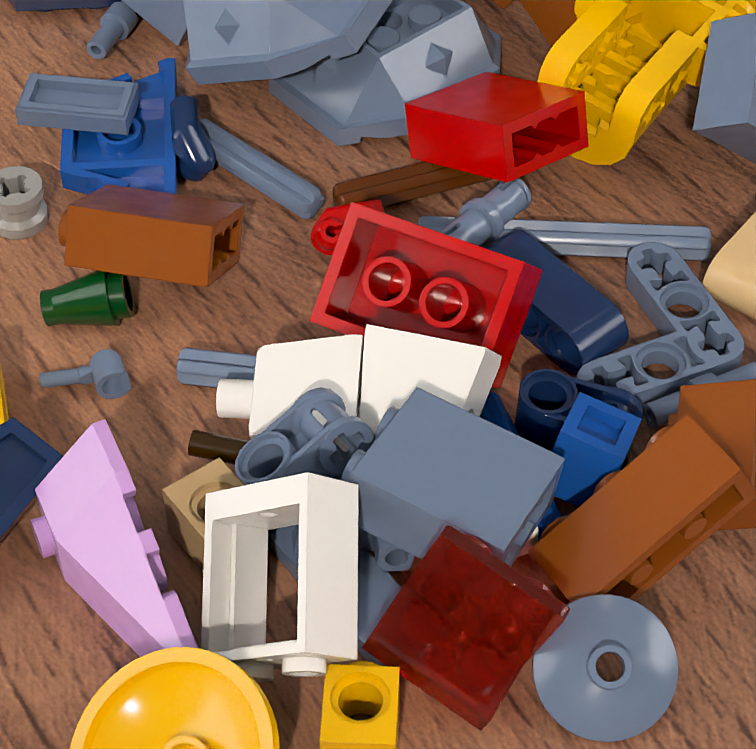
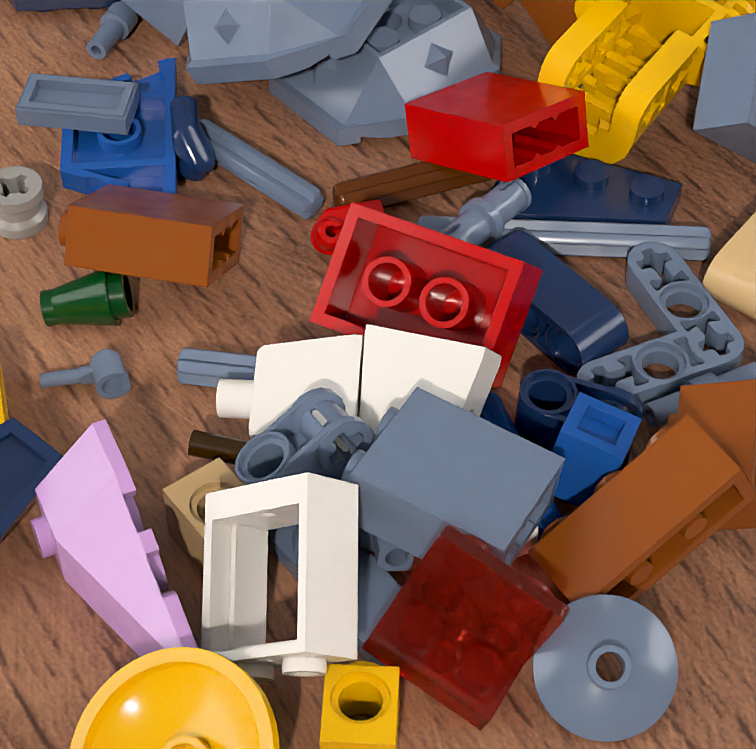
(598, 192): none -> dark blue wing

